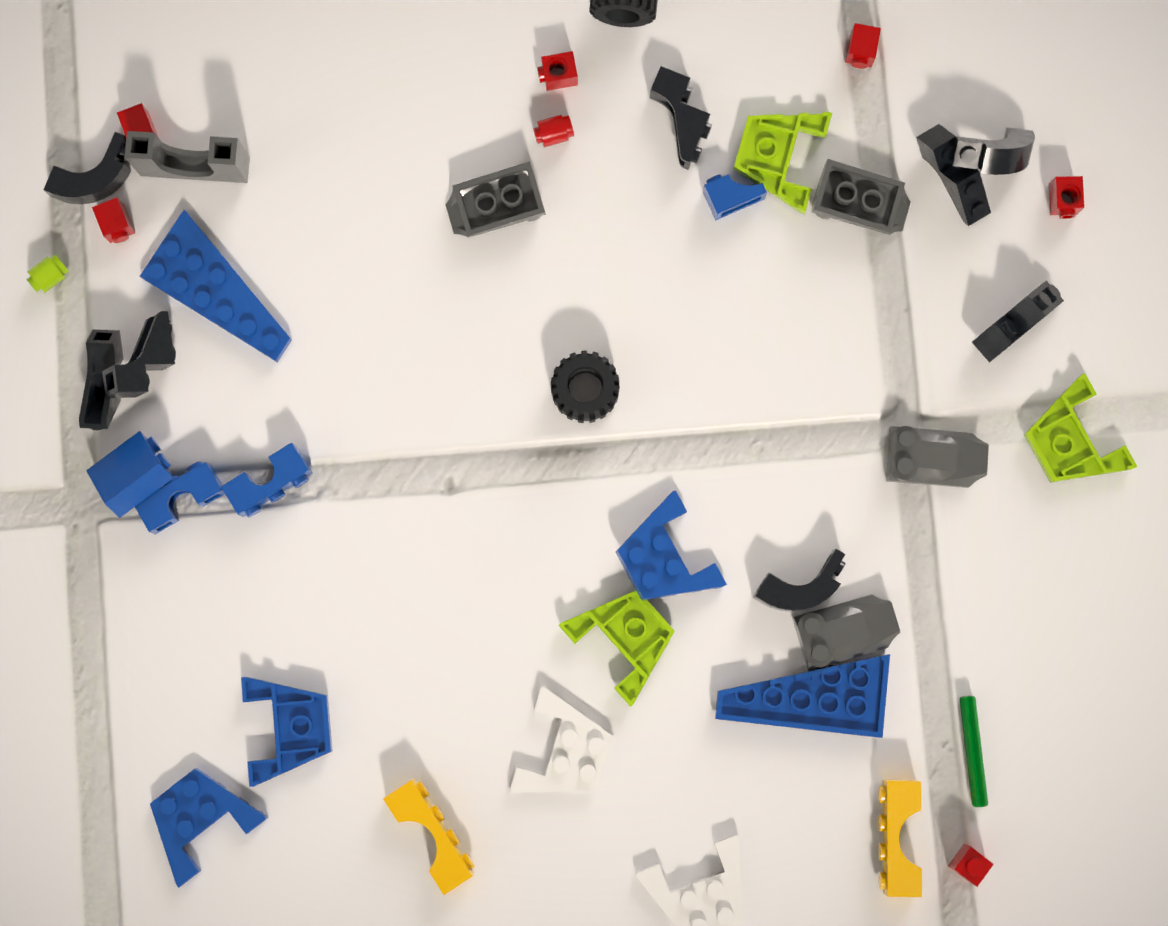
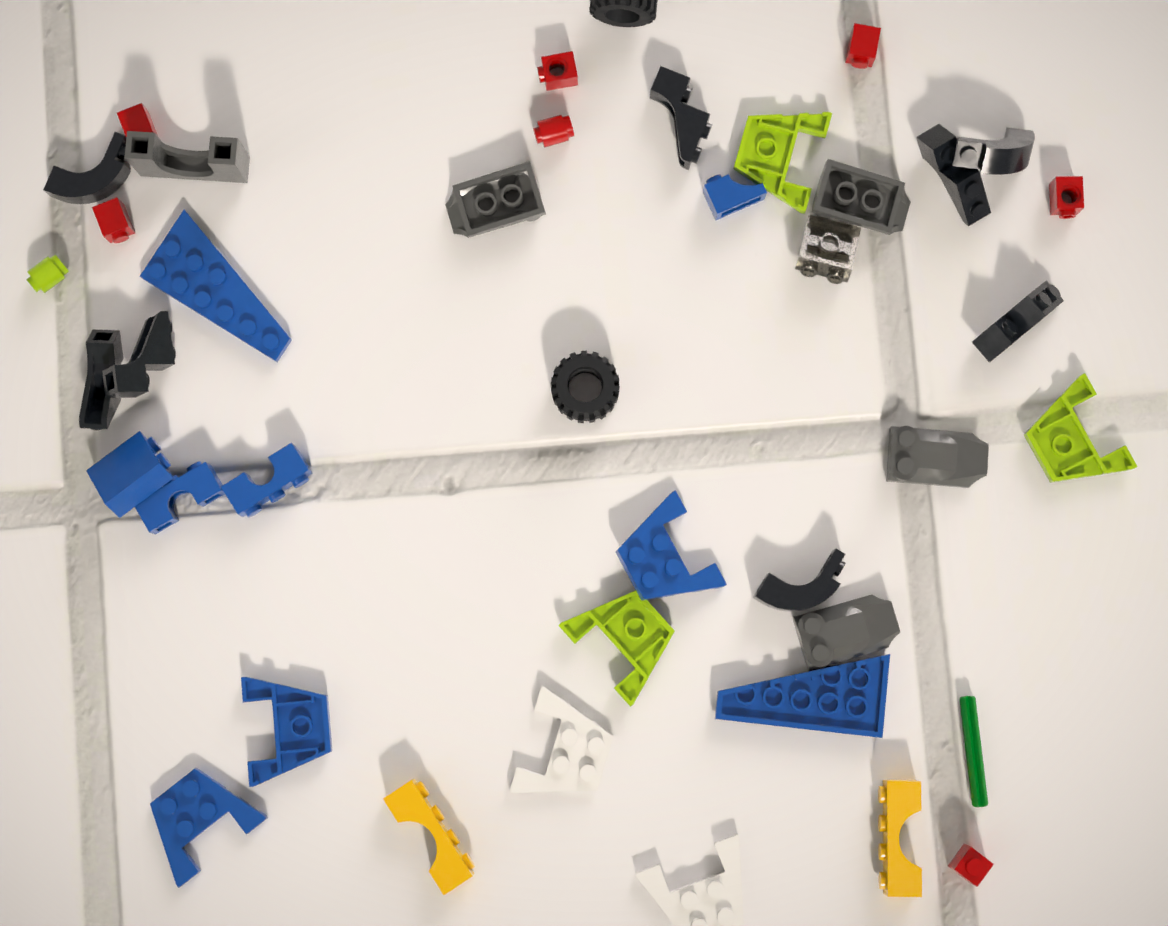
(827, 249): none -> clear smoke plate

